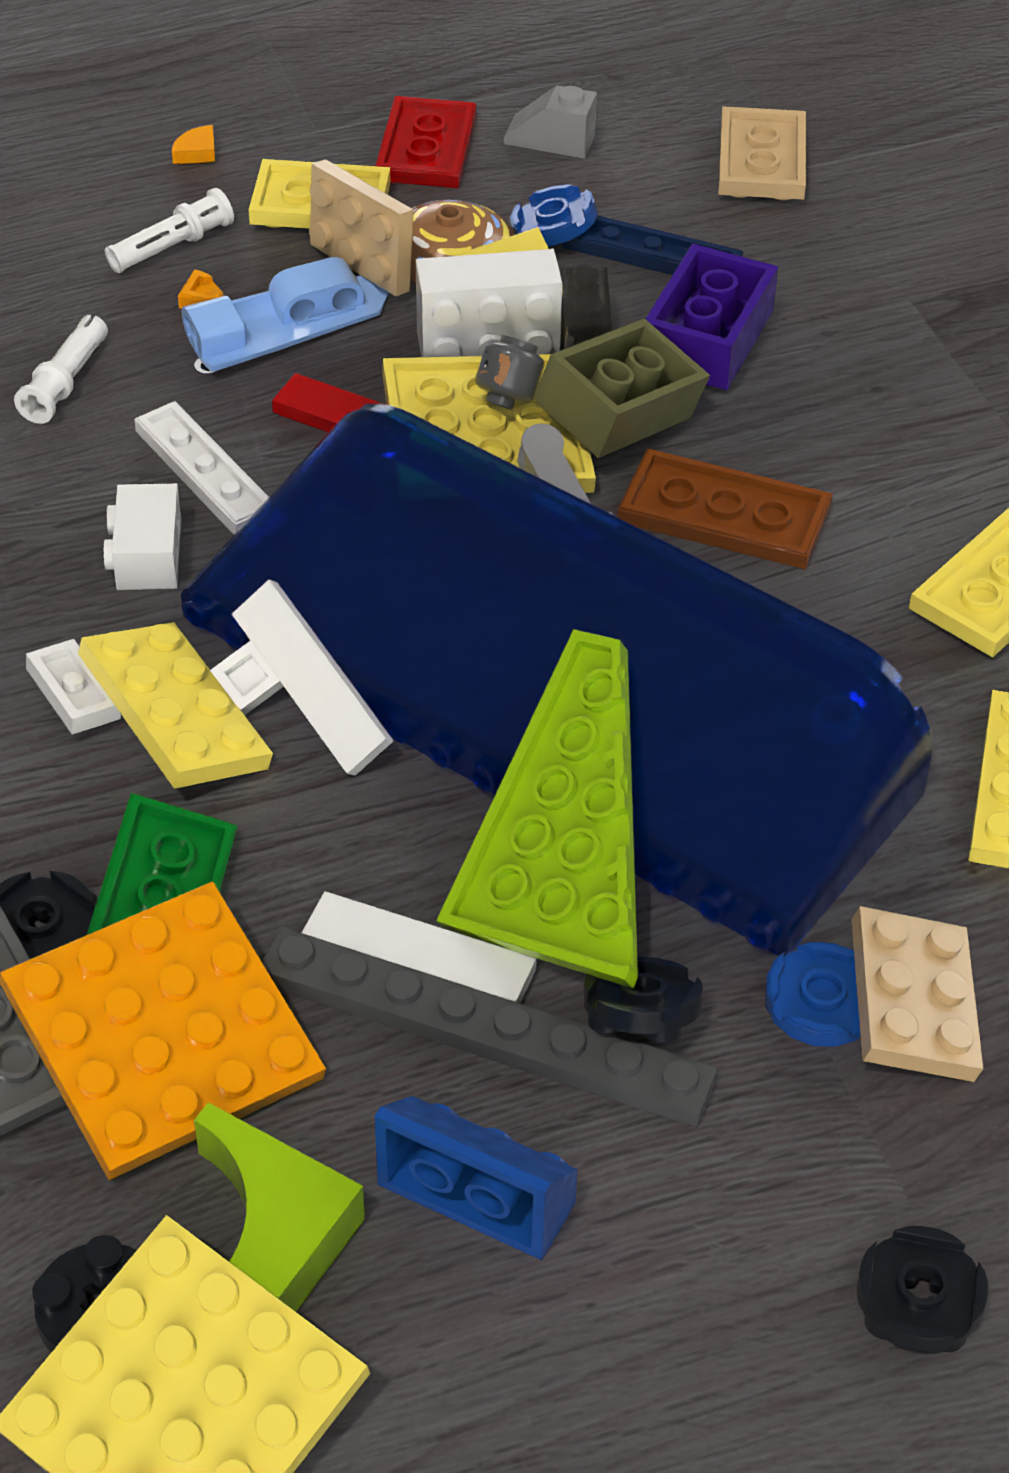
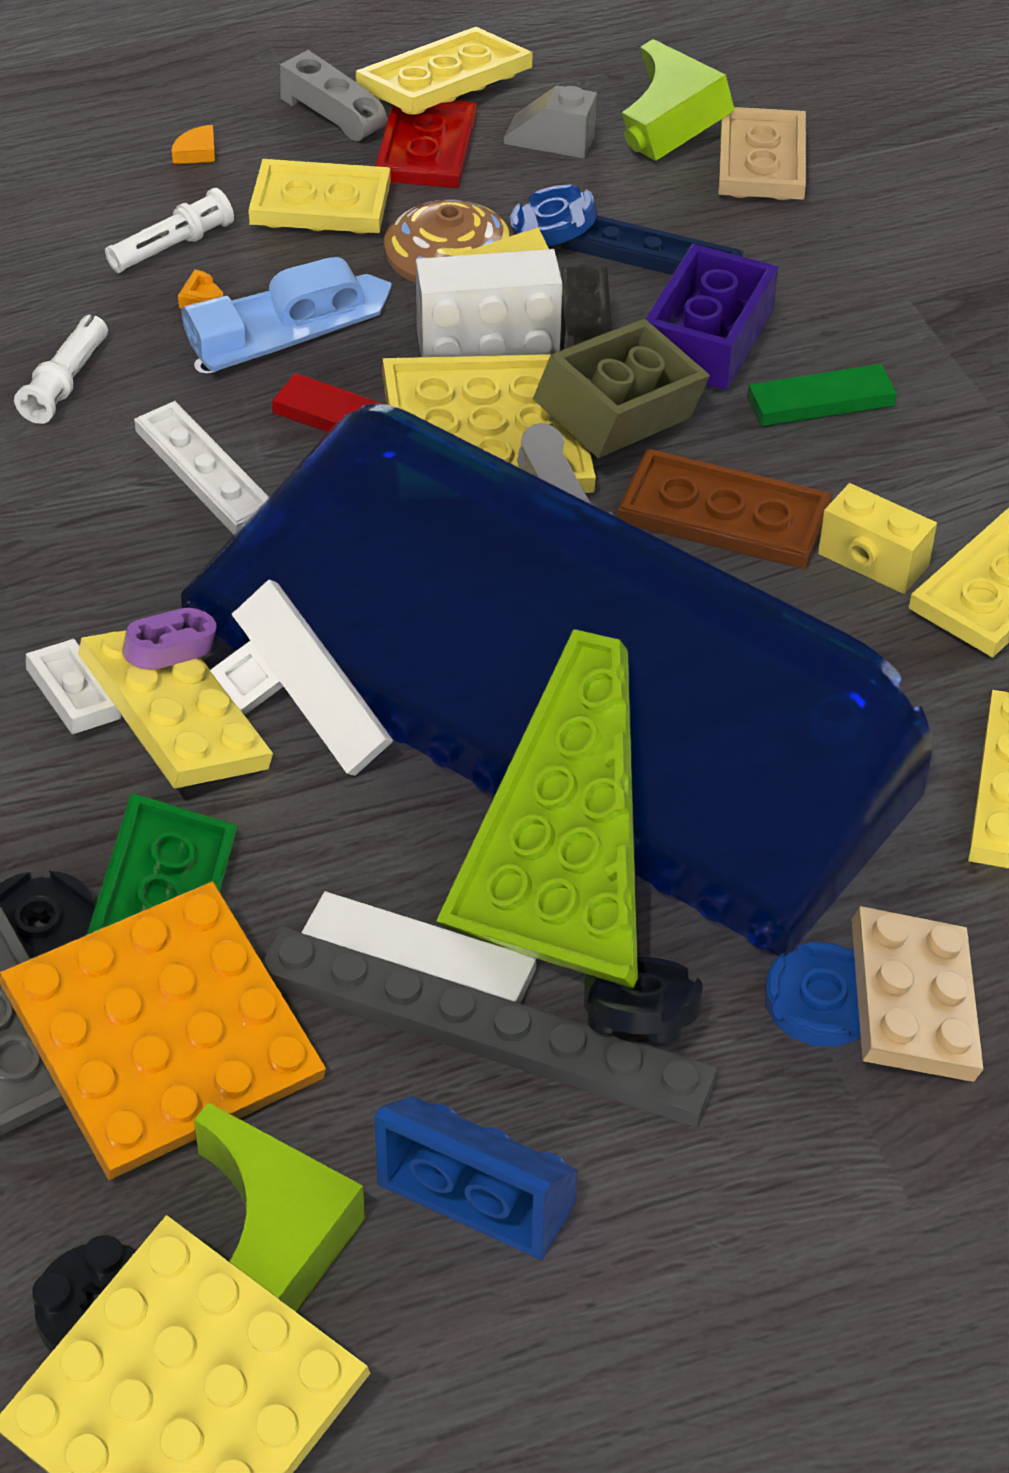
(144, 536): white brick -> none
(169, 638): none -> medium lavender beam
(331, 95): none -> light grey leg
(361, 227): tan plate -> none
(444, 70): none -> light yellow plate
(509, 371): dark grey head -> none
(678, 104): none -> lime arch
(821, 395): none -> green tile
(877, 538): none -> light yellow brick
(916, 1322): black plate -> none

